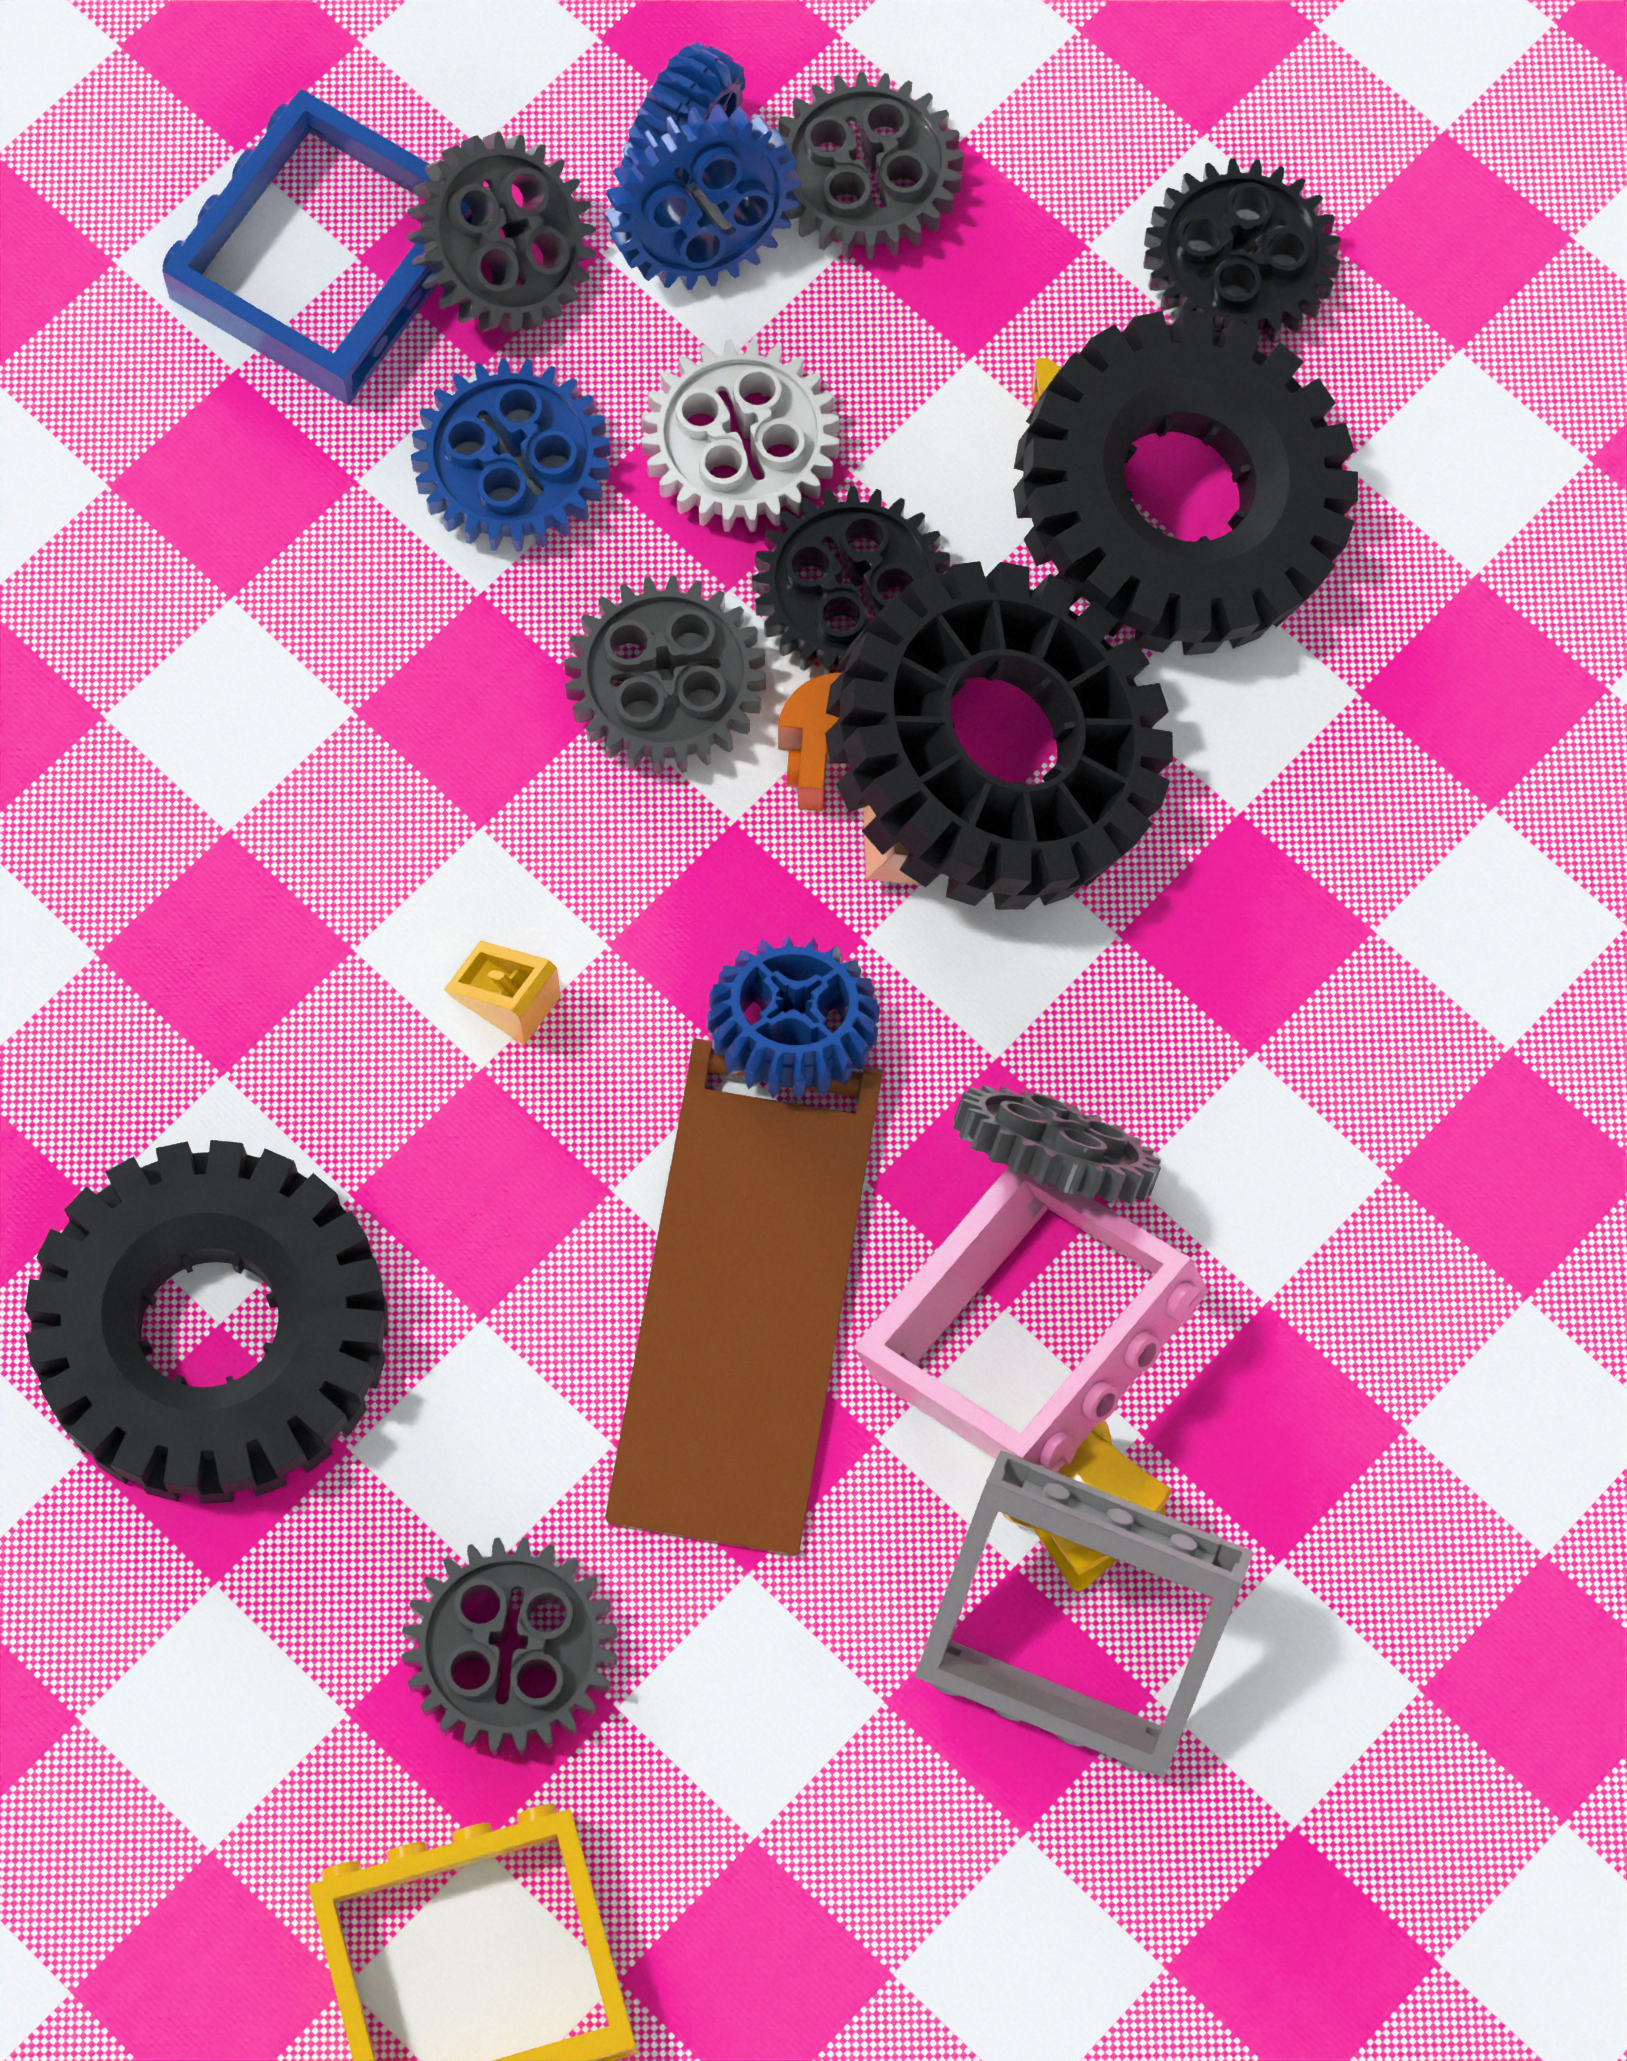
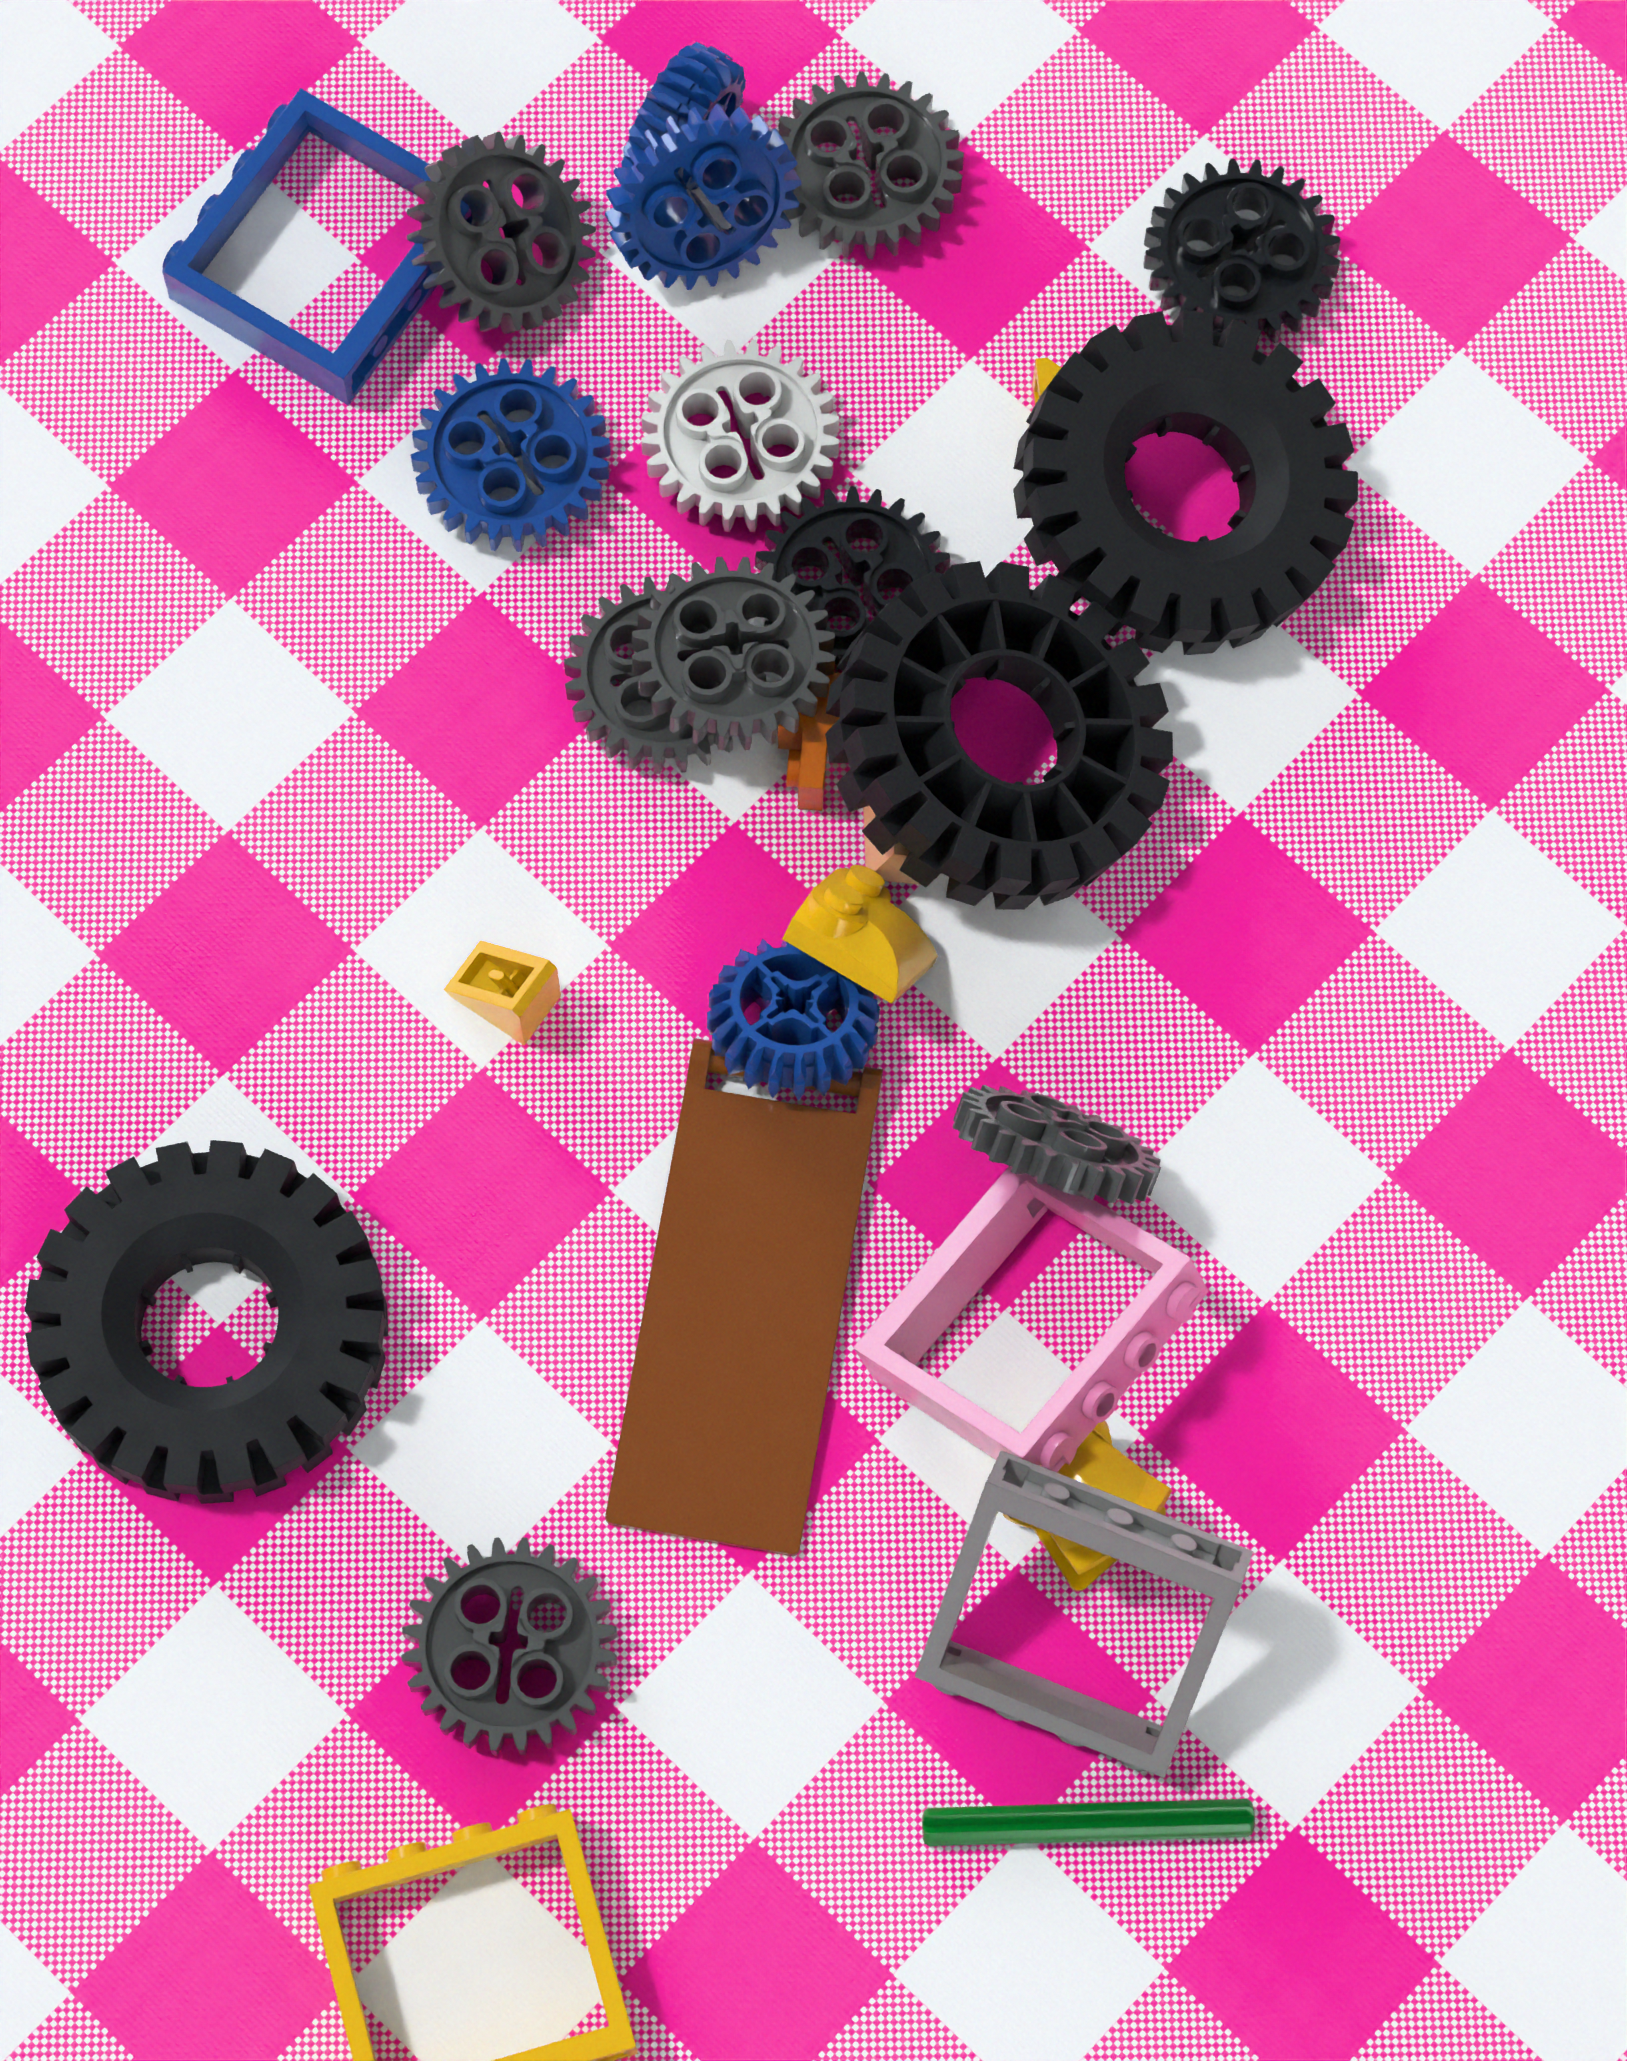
(724, 605): none -> dark grey gear
(862, 934): none -> yellow slope
(1088, 1822): none -> green axle

